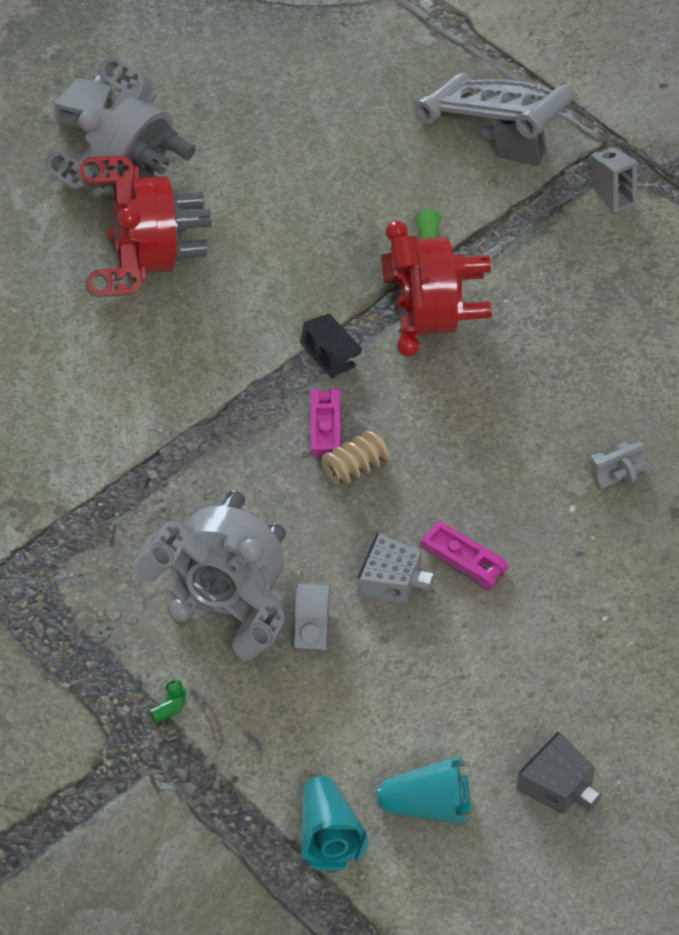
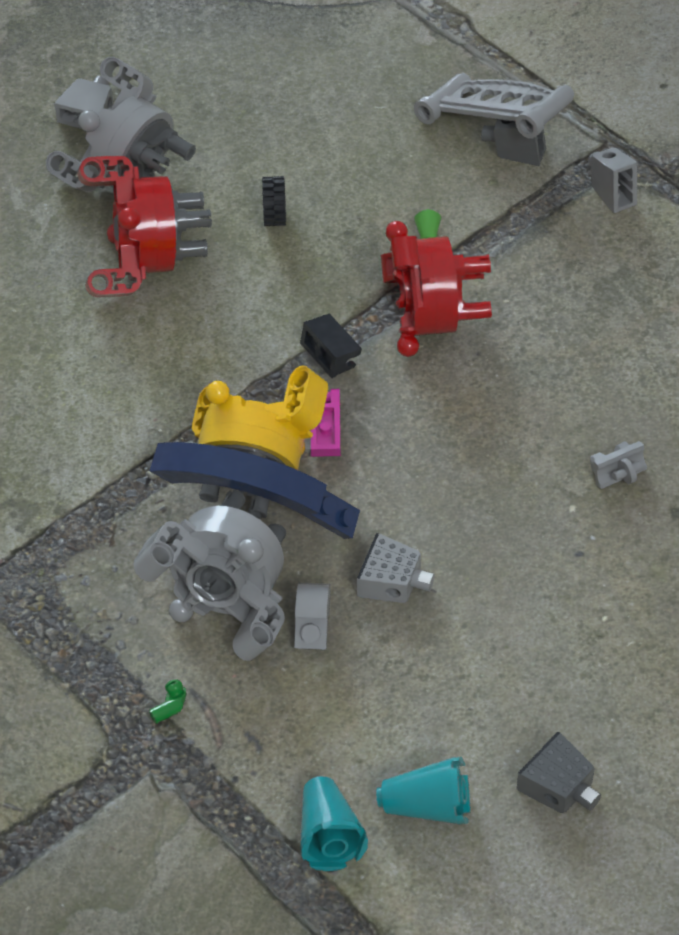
(255, 475): none -> dark blue arch
(260, 428): none -> yellow piece
(274, 201): none -> black tyre
(355, 455): tan piece -> none
(464, 554): dark pink plate -> none

